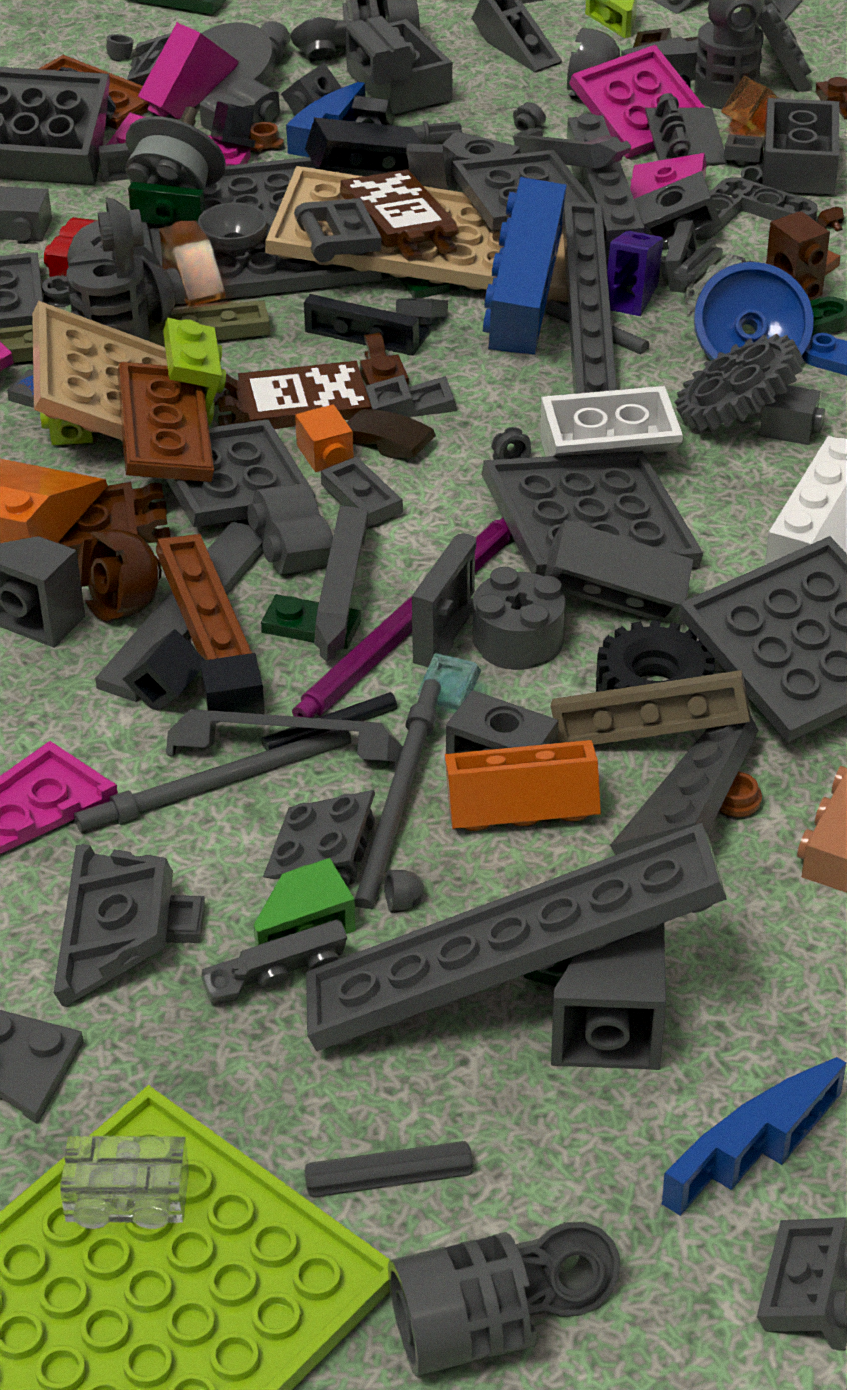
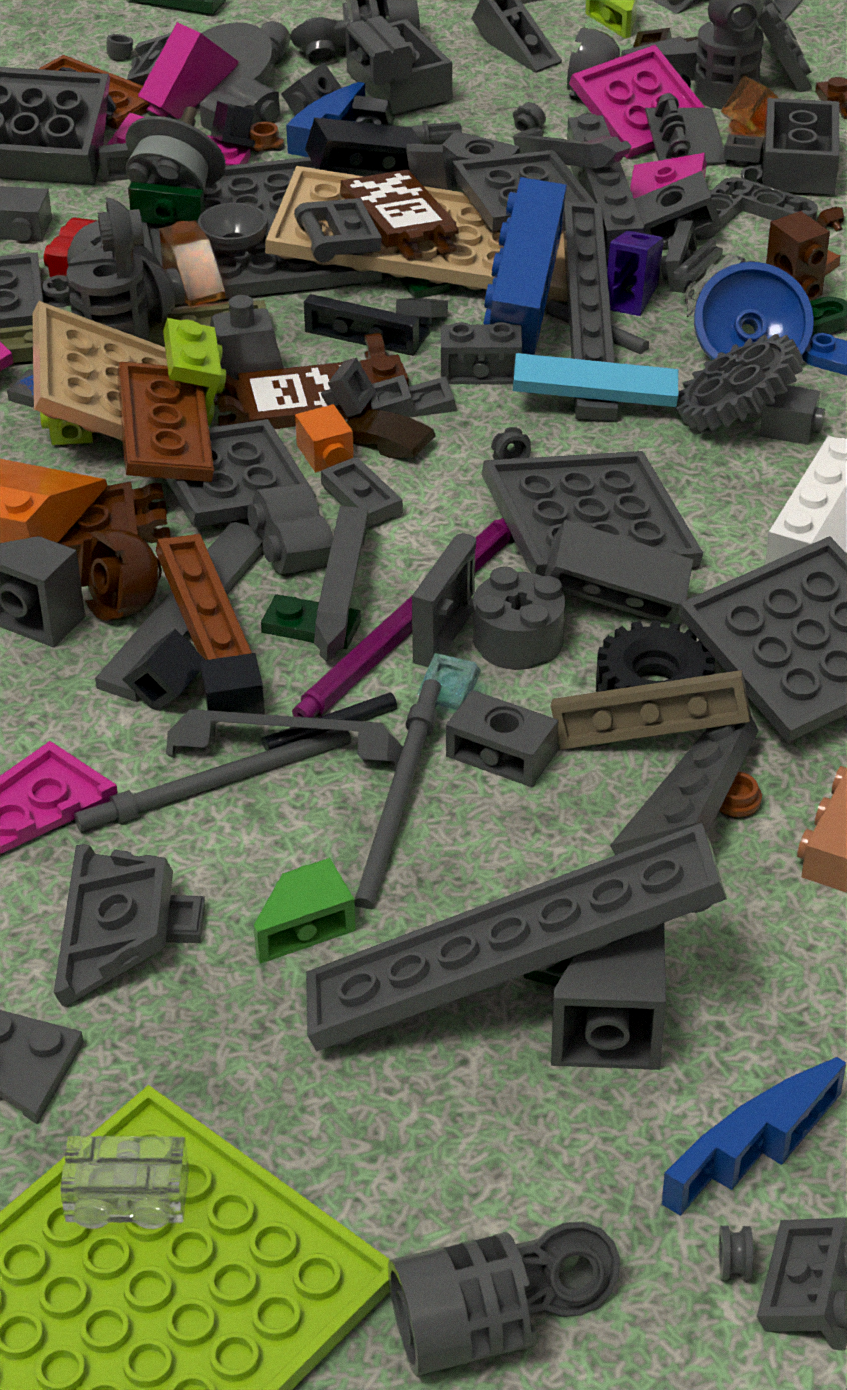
(246, 338): none -> dark grey torso
(272, 961): dark grey hinge -> none
(324, 830): dark grey hinge -> none
(349, 388): none -> dark grey tile
(388, 1168): dark grey axle -> none
(403, 888): dark grey hinge -> none
(479, 352): none -> dark grey bracket
(523, 785): orange brick -> none
(595, 380): none -> medium azure tile
(609, 422): white slope -> none
(735, 1252): none -> dark grey bush

